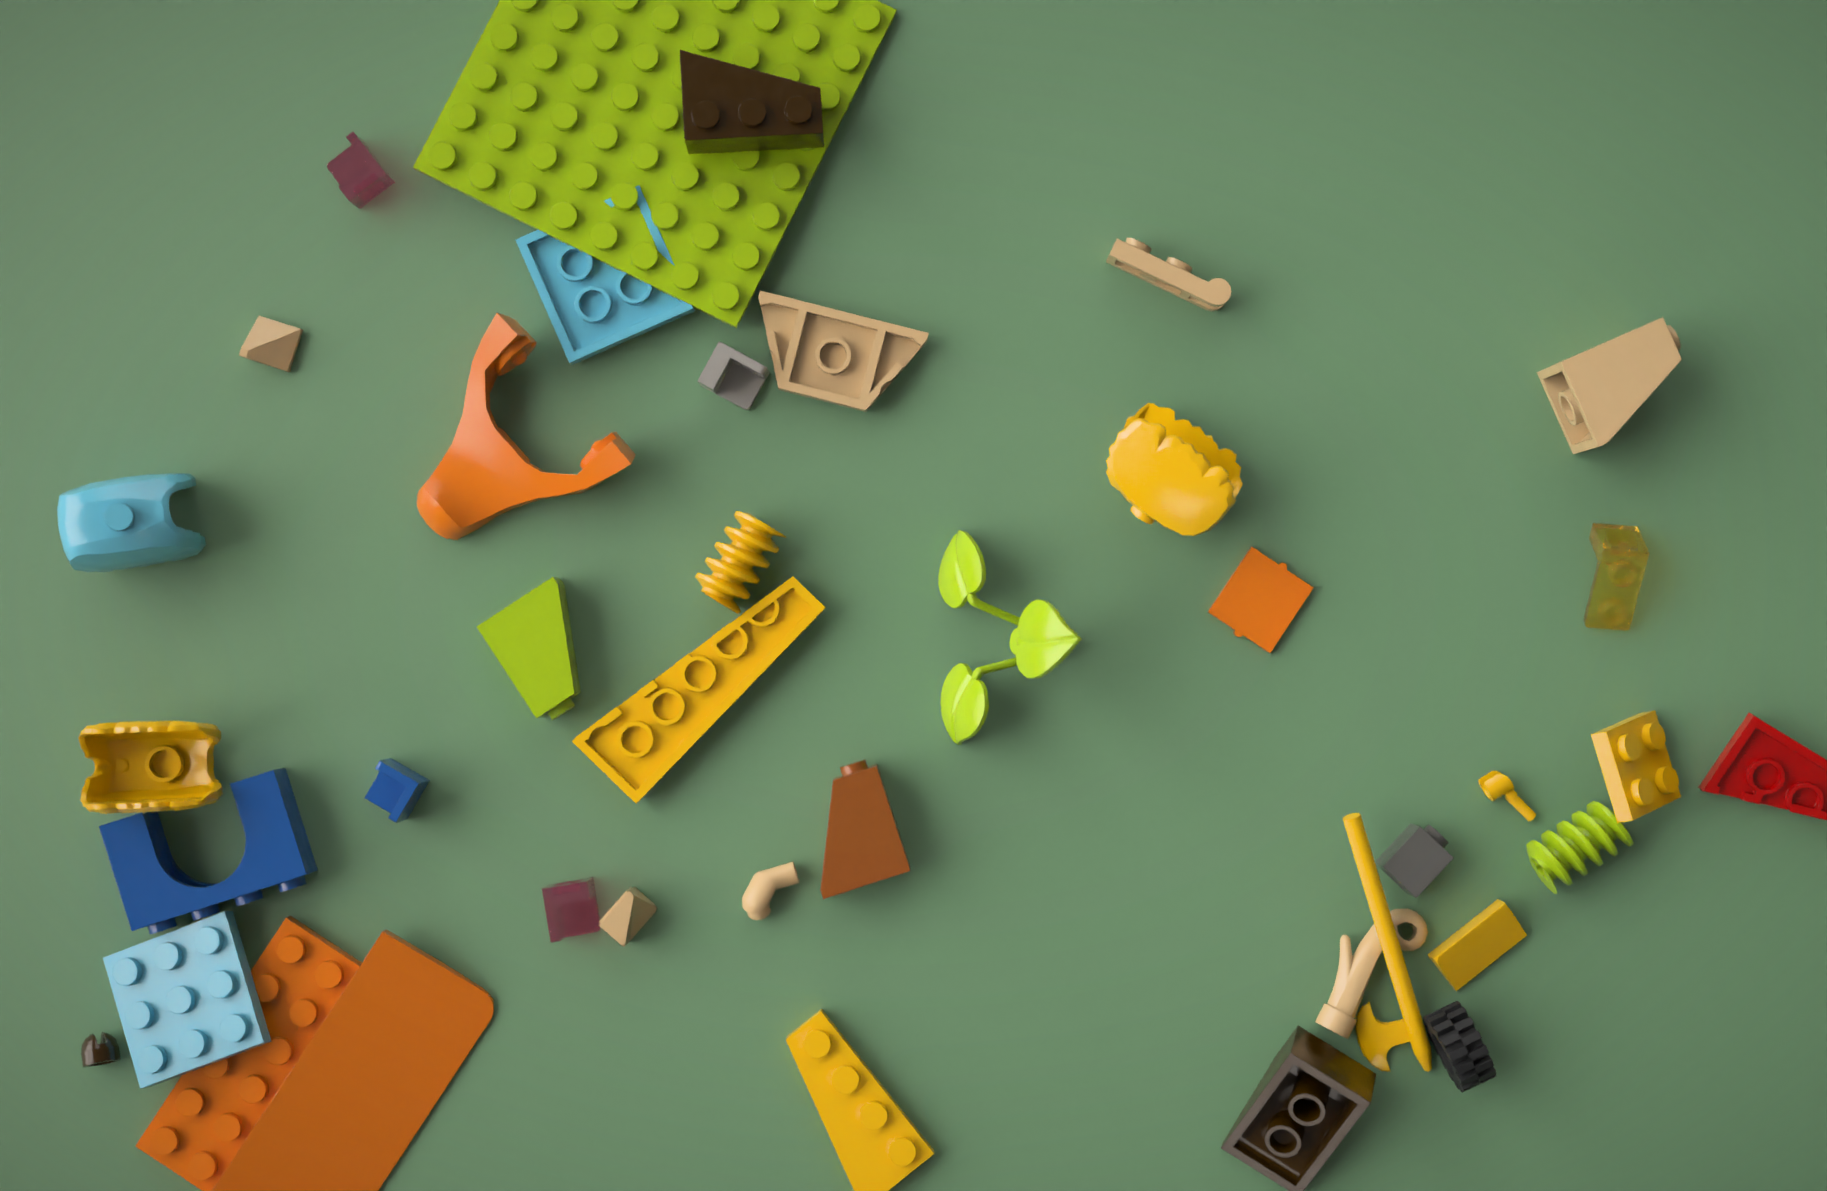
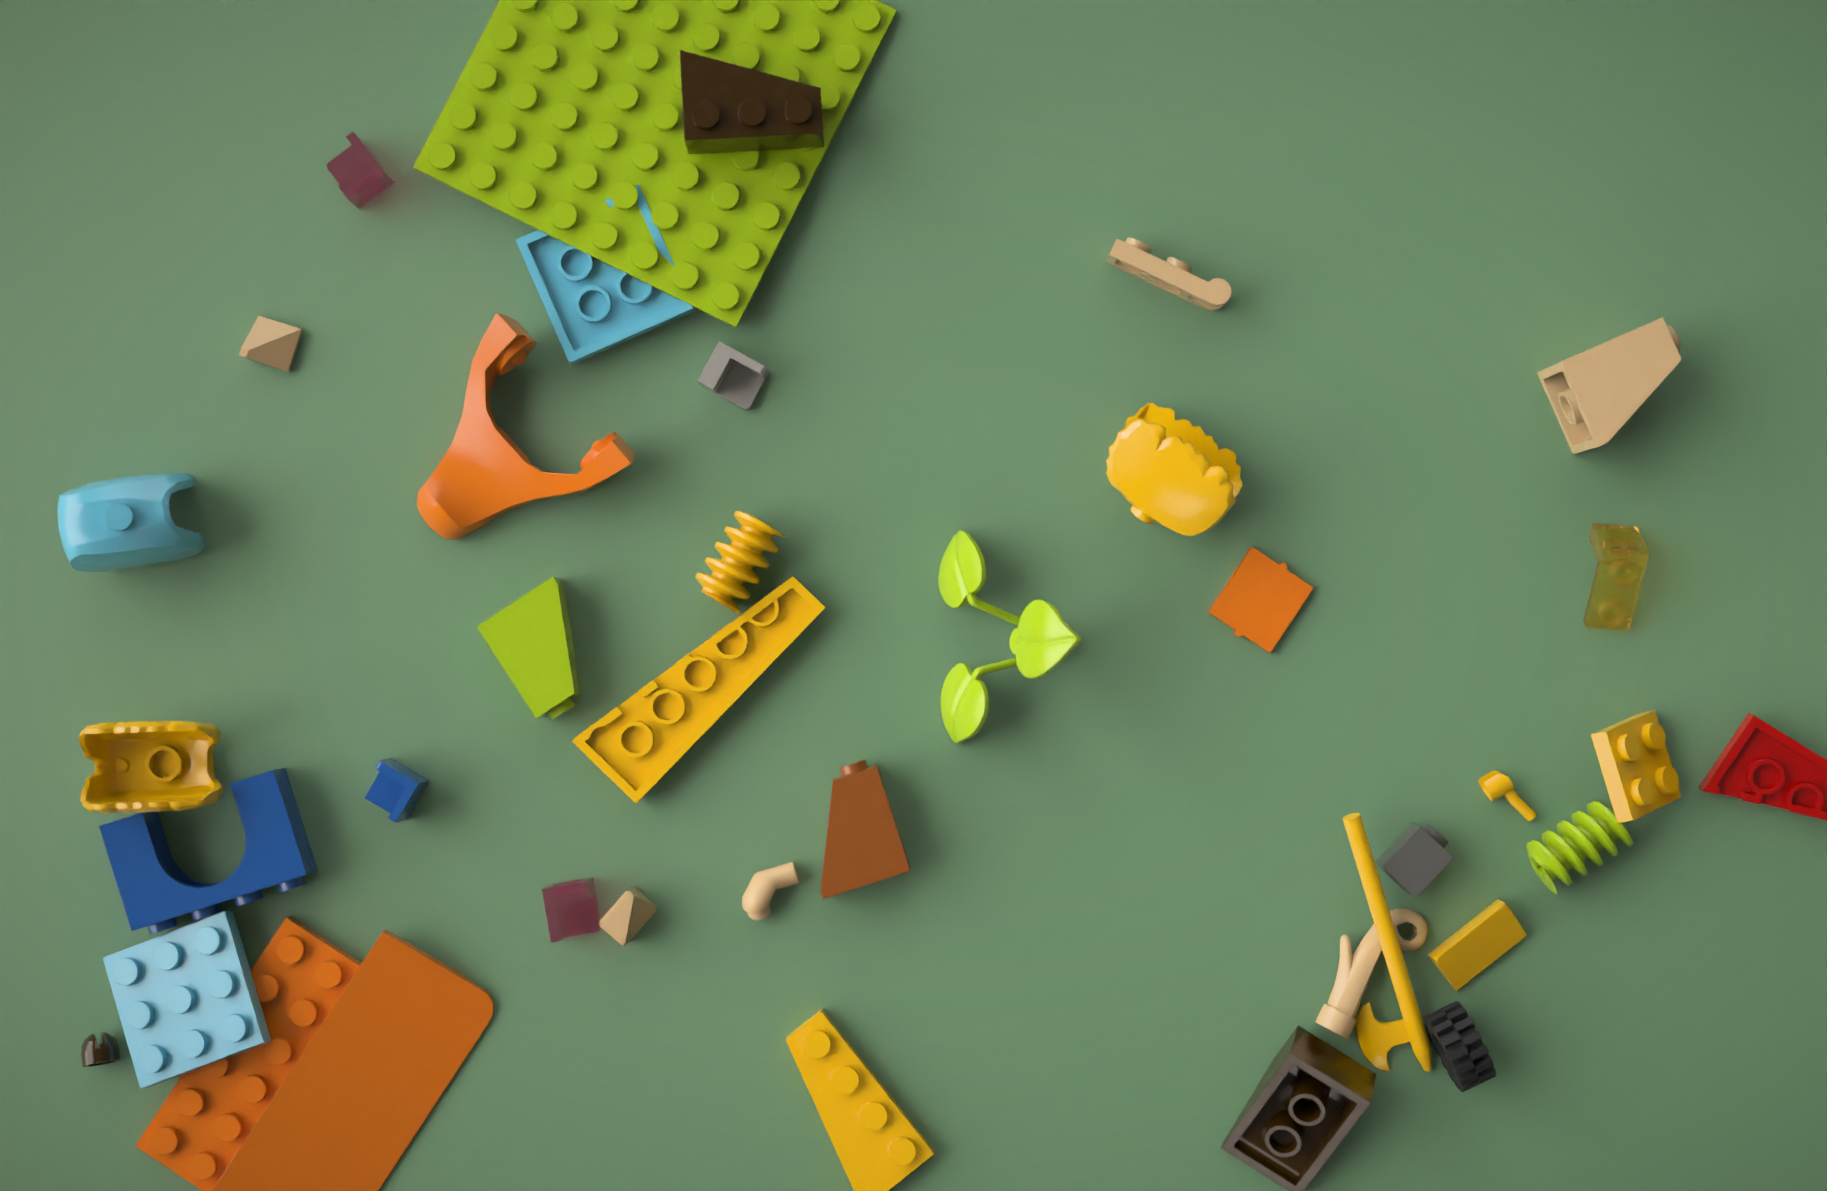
(835, 352): tan wing -> none

